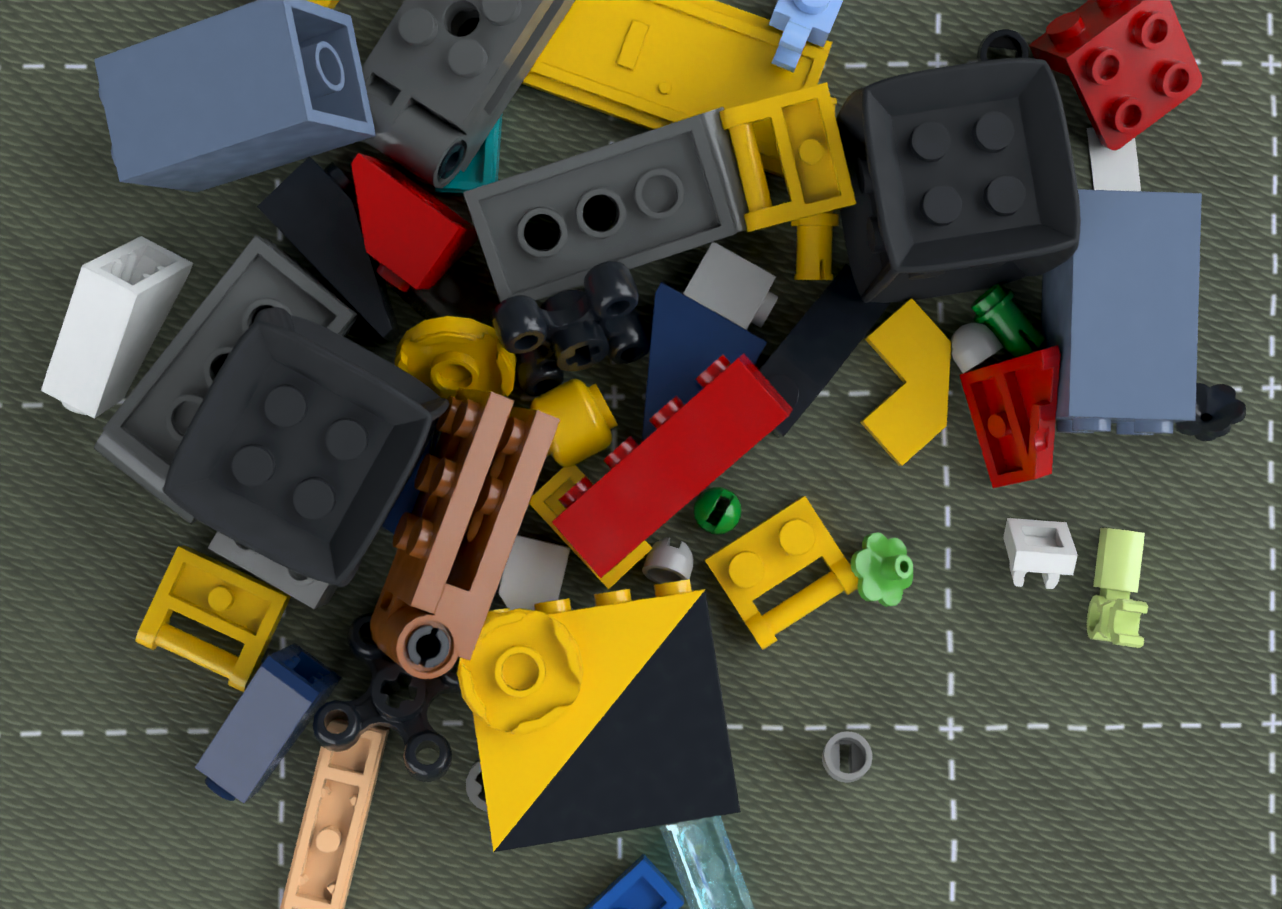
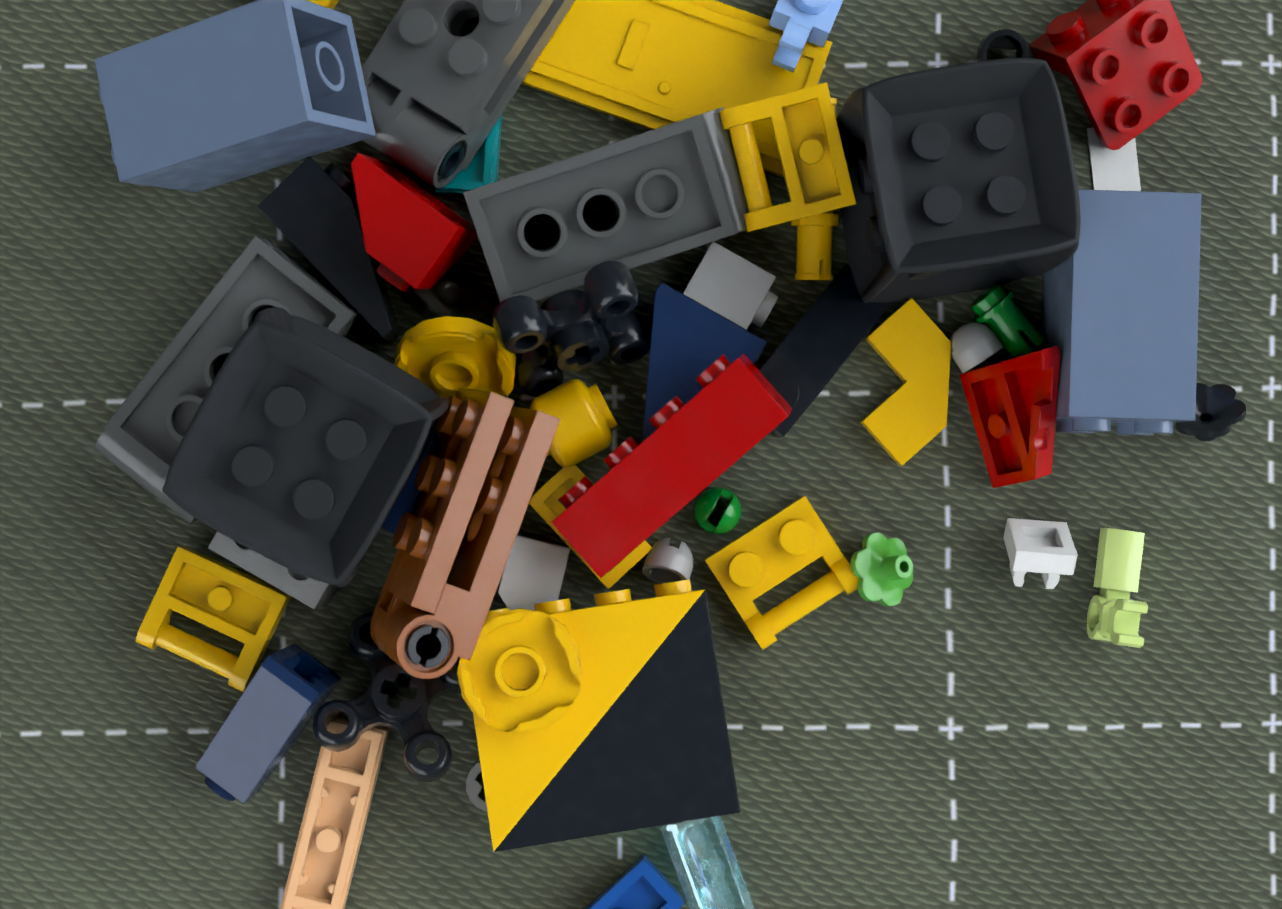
(113, 324): white slope -> none
(859, 756): light grey hinge -> none

